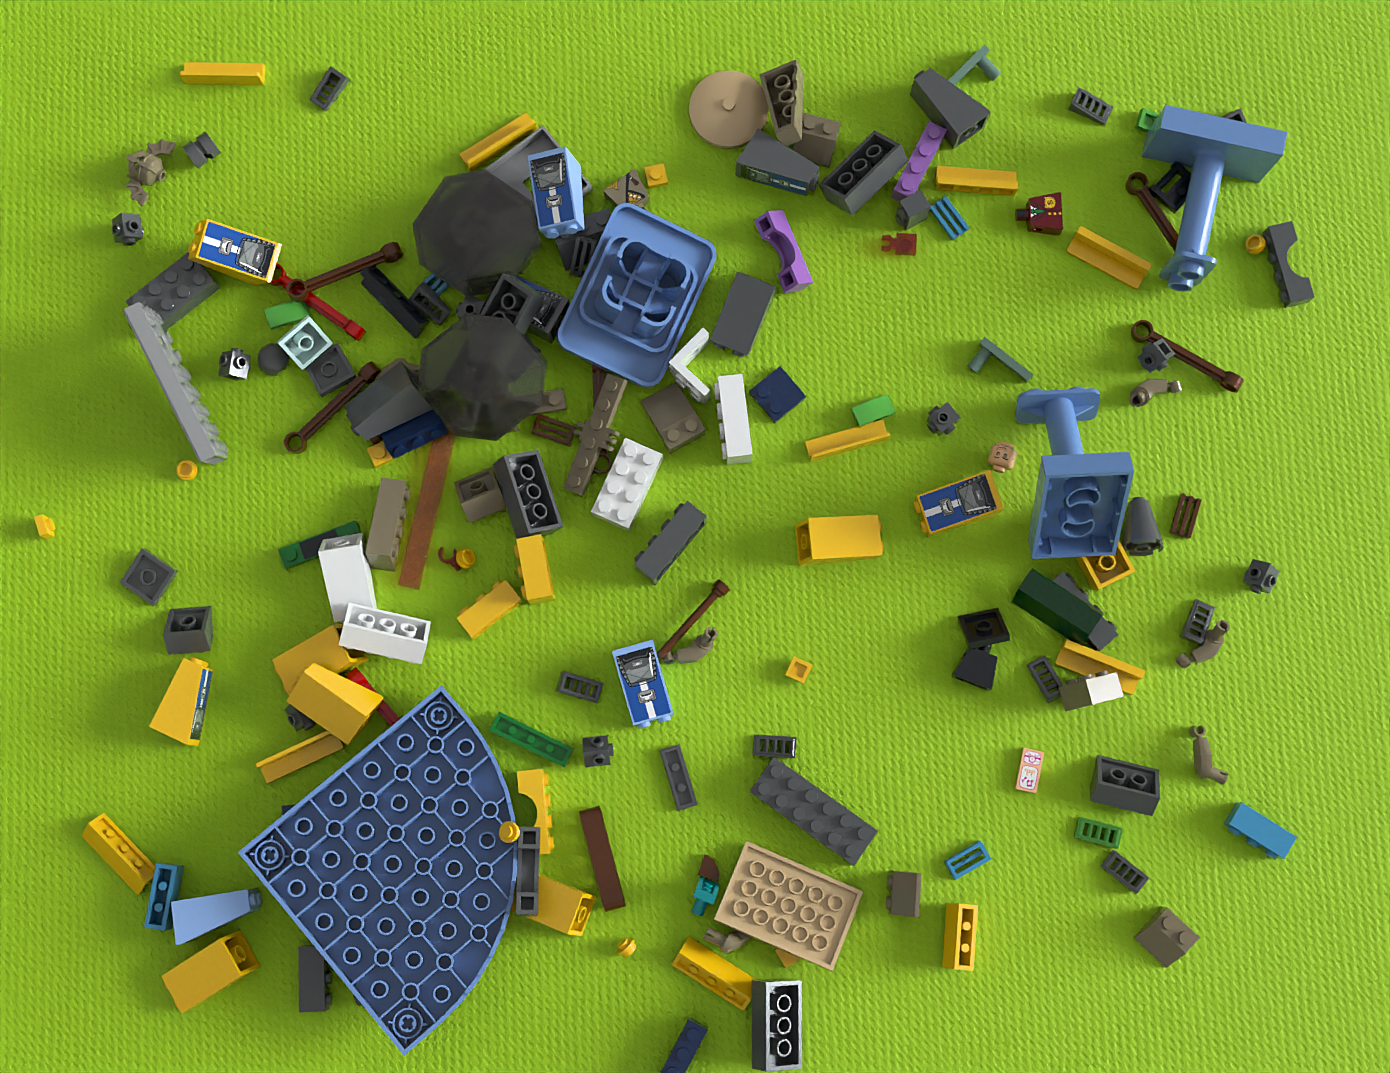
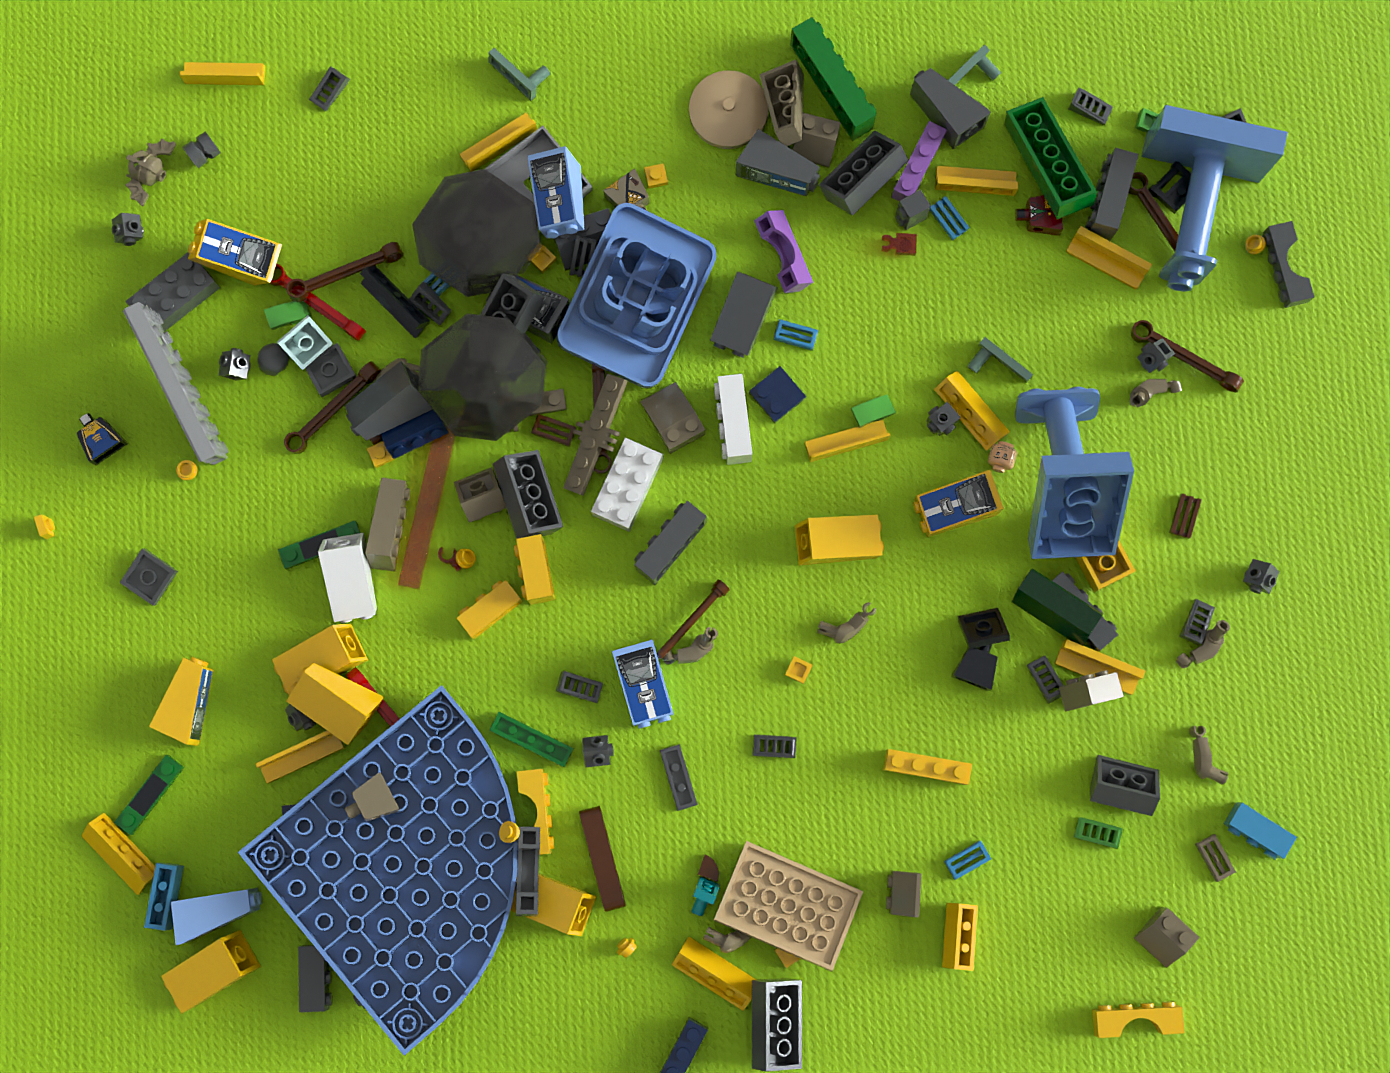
(99, 439): none -> torso
(149, 794): none -> green plate
(189, 630): dark grey slope -> none
(372, 800): none -> dark tan torso
(385, 633): white brick -> none
(470, 305): dark grey brick -> none
(525, 85): none -> sand green piece
(543, 259): none -> yellow plate
(683, 376): white bracket -> none
(777, 337): none -> dark azure tile
(813, 811): dark grey brick -> none
(832, 78): none -> green brick
(849, 629): none -> dark tan arm
(927, 766): none -> yellow arch
(972, 409): none -> yellow panel
(1029, 770): tile -> none
(1050, 158): none -> green brick
(1110, 1021): none -> yellow arch
(1112, 193): none -> dark grey brick
(1128, 866): dark grey slope -> none
(1140, 529): dark grey cone -> none
(1213, 838): none -> dark tan tile

